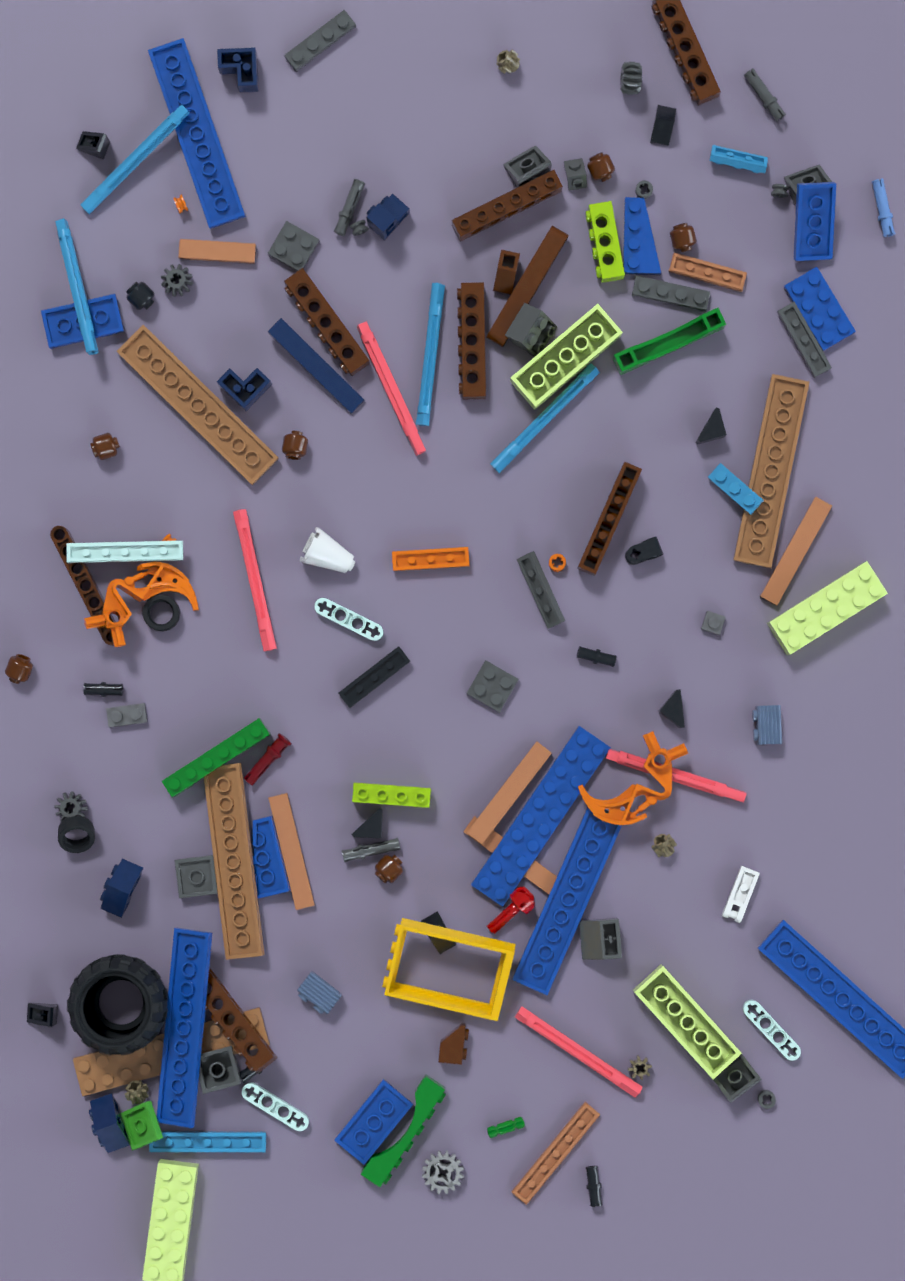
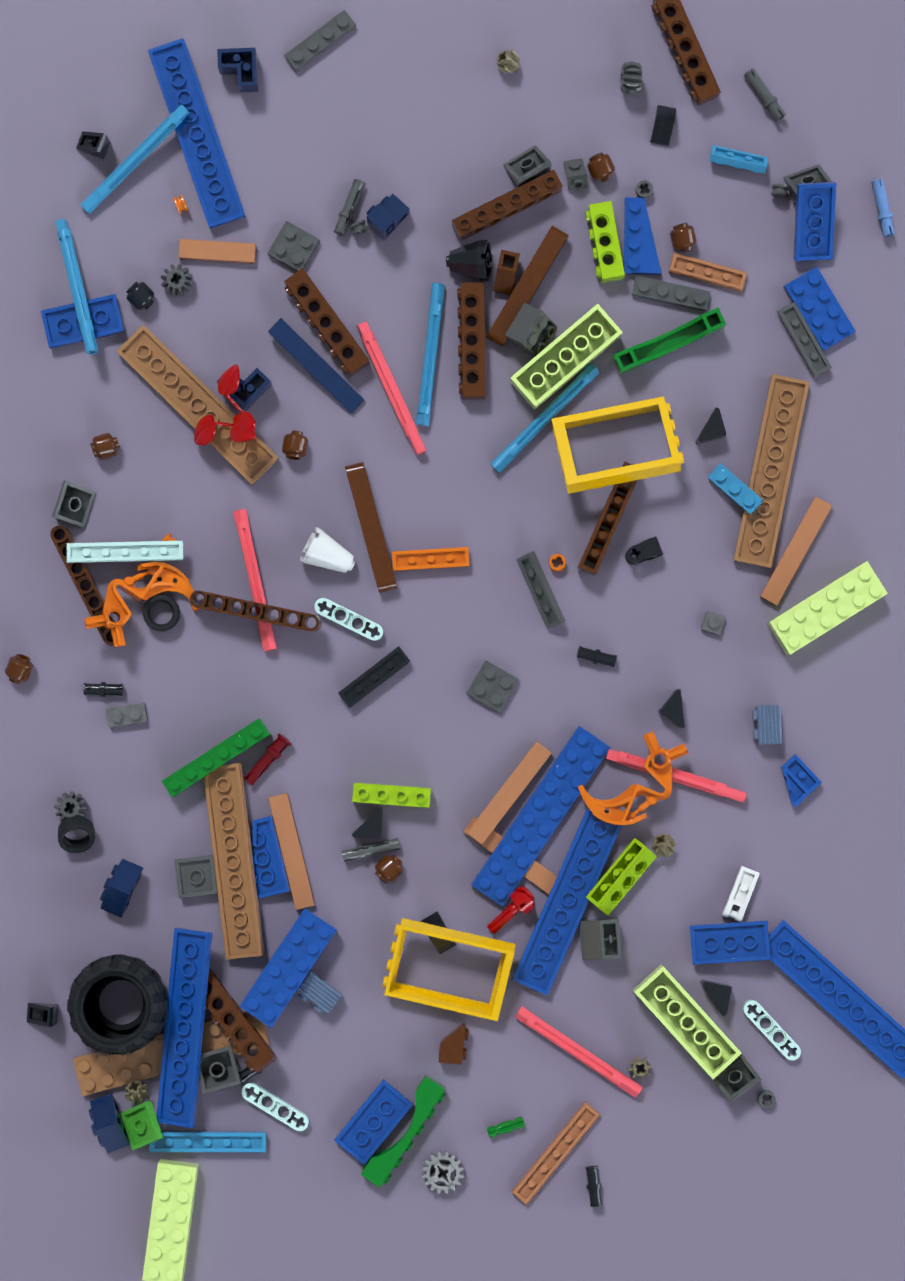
(73, 504): none -> dark grey slope
(243, 423): none -> red plant
(246, 611): none -> reddish brown beam
(288, 968): none -> blue brick
(371, 527): none -> reddish brown beam
(472, 260): none -> black cone
(621, 876): none -> lime brick
(622, 474): none -> yellow window
(719, 994): none -> black slope
(730, 942): none -> blue plate
(798, 779): none -> blue wing

